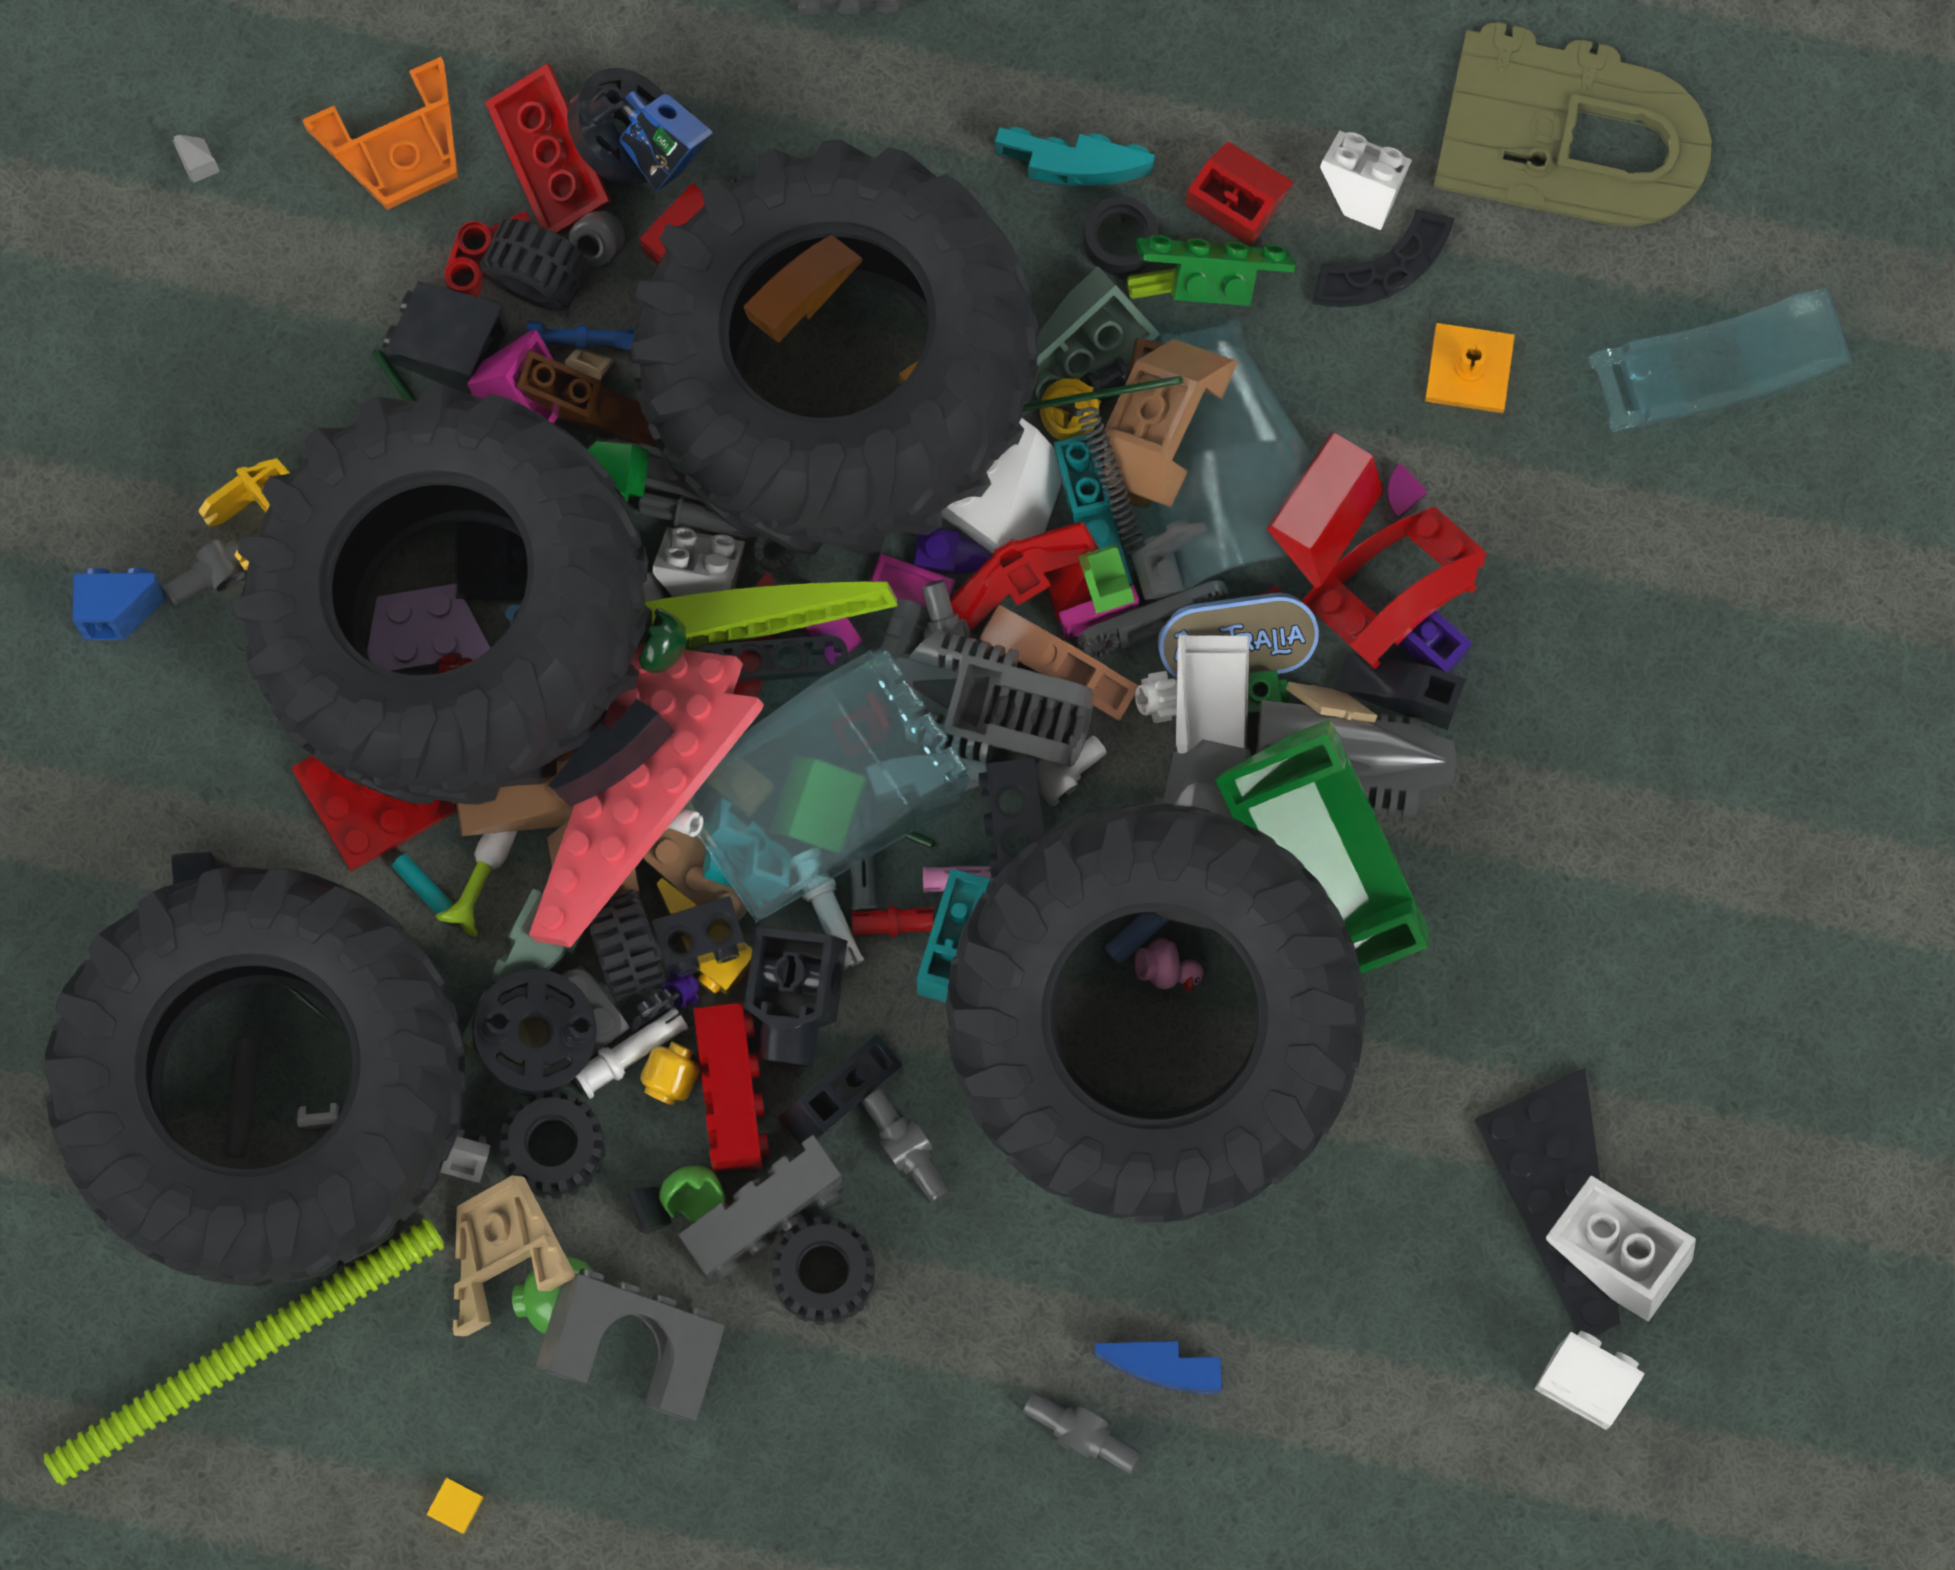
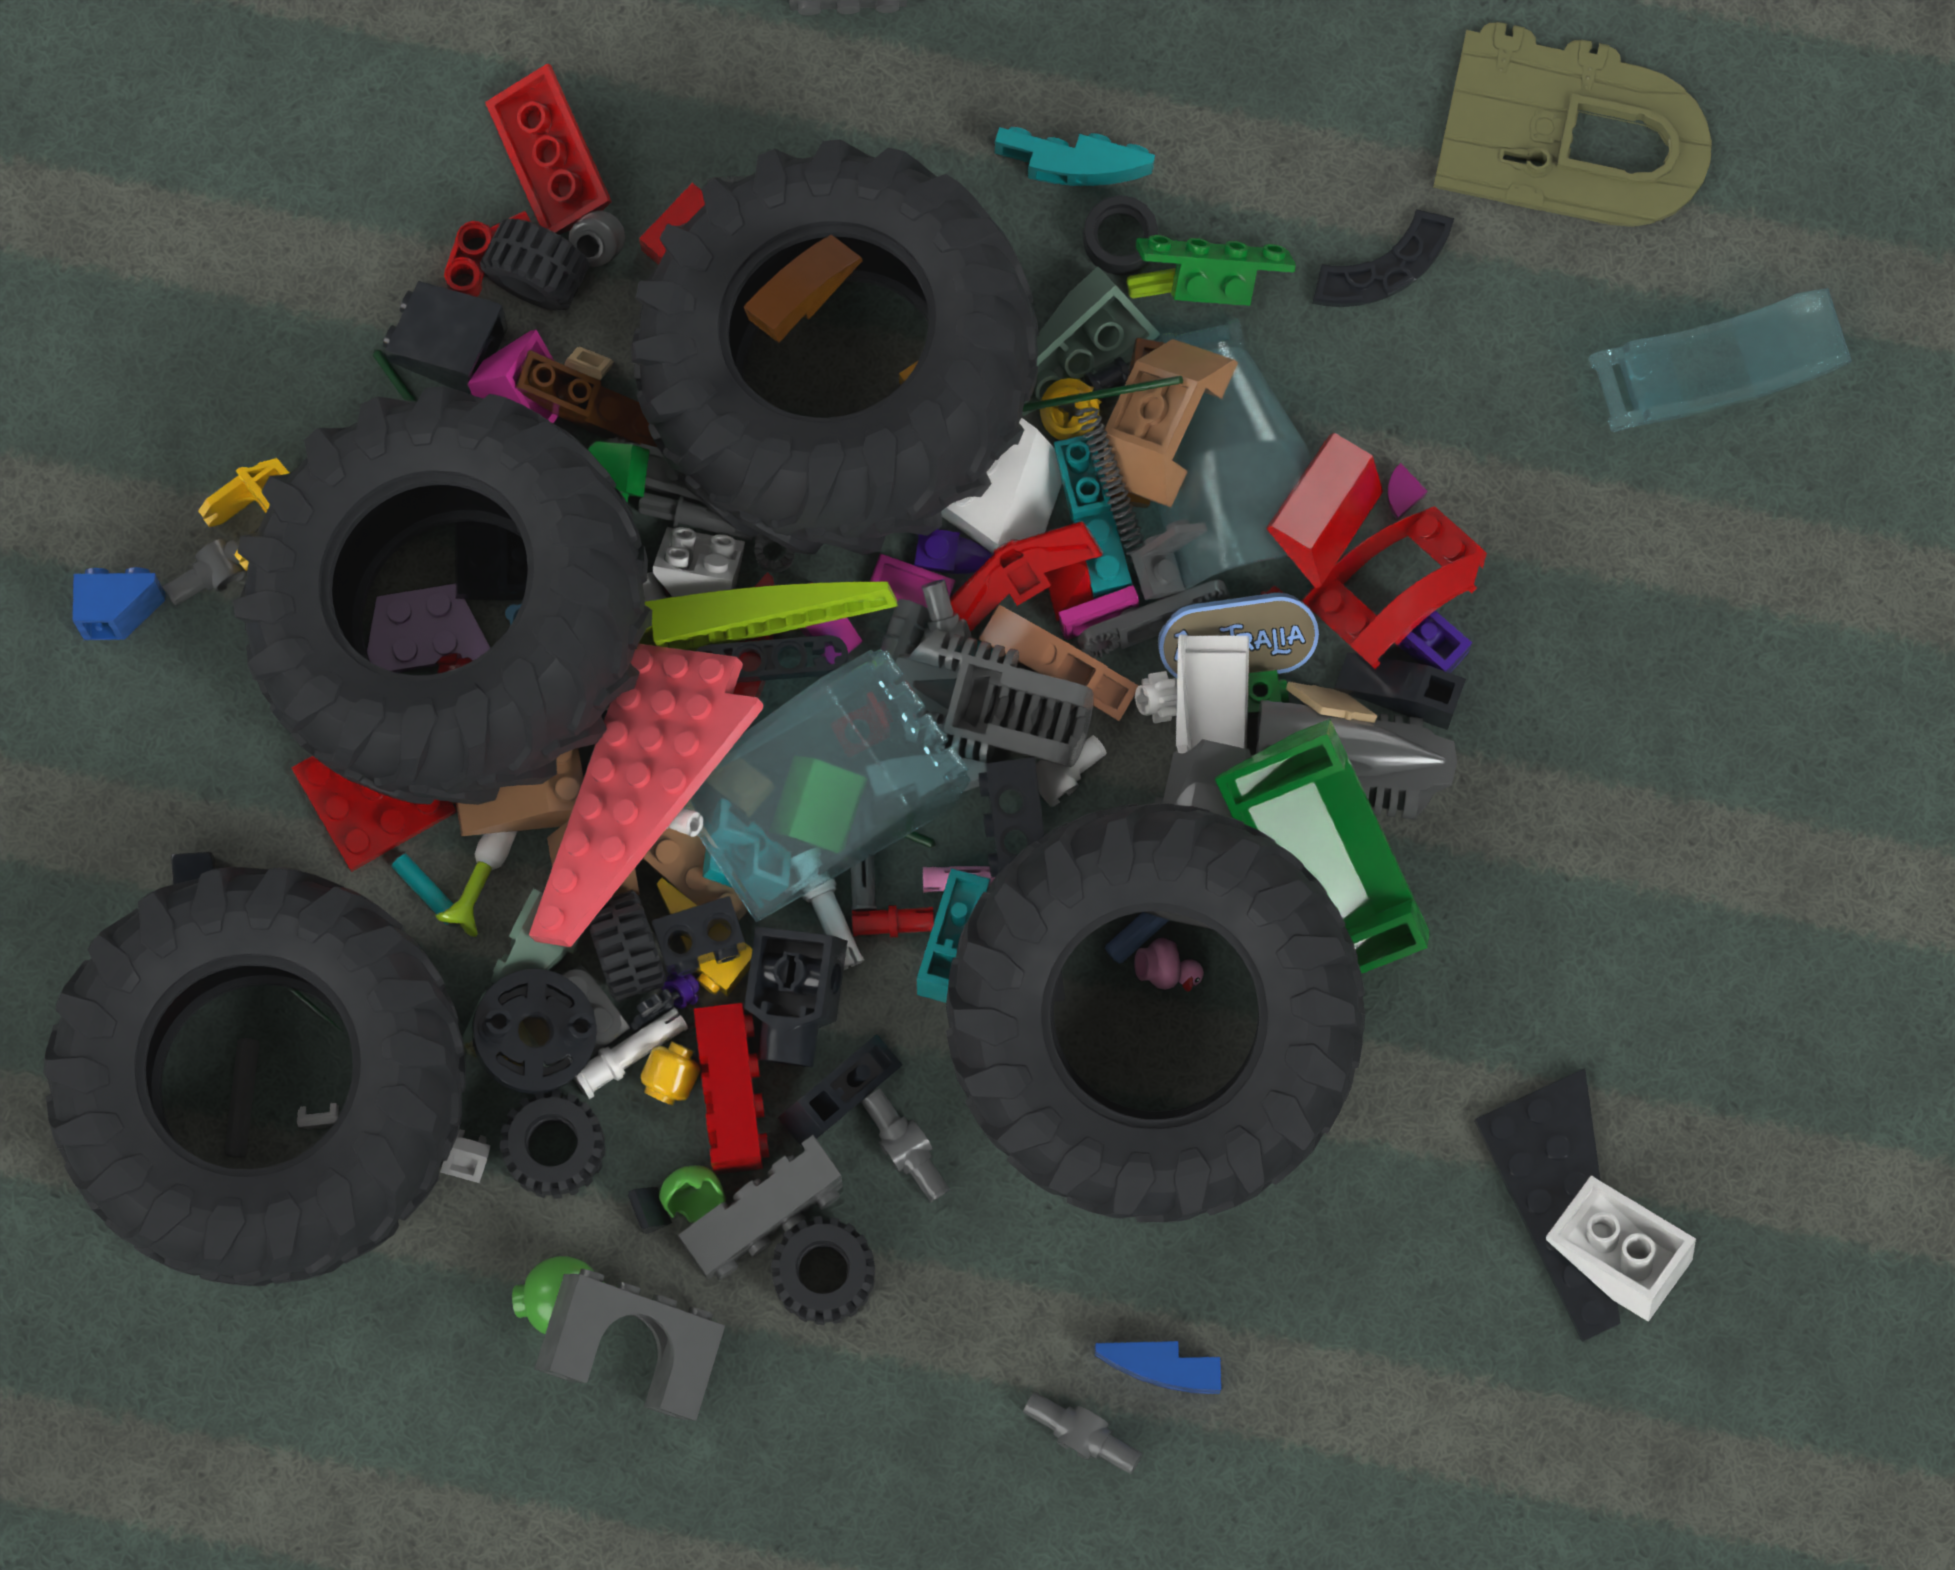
(195, 157): light grey slope -> none
(242, 1352): lime piece -> none
(404, 154): orange wing -> none
(455, 1506): yellow tile -> none
(496, 1234): tan wing -> none
(583, 337): blue piece -> none
(592, 116): black piece -> none
(611, 754): black slope -> none
(661, 137): torso -> none
(664, 643): dark green hair -> none
(1106, 578): bright green panel -> none
(1237, 192): red slope -> none
(1364, 177): white slope -> none
(1469, 368): light orange tile -> none
(1589, 1379): white slope -> none

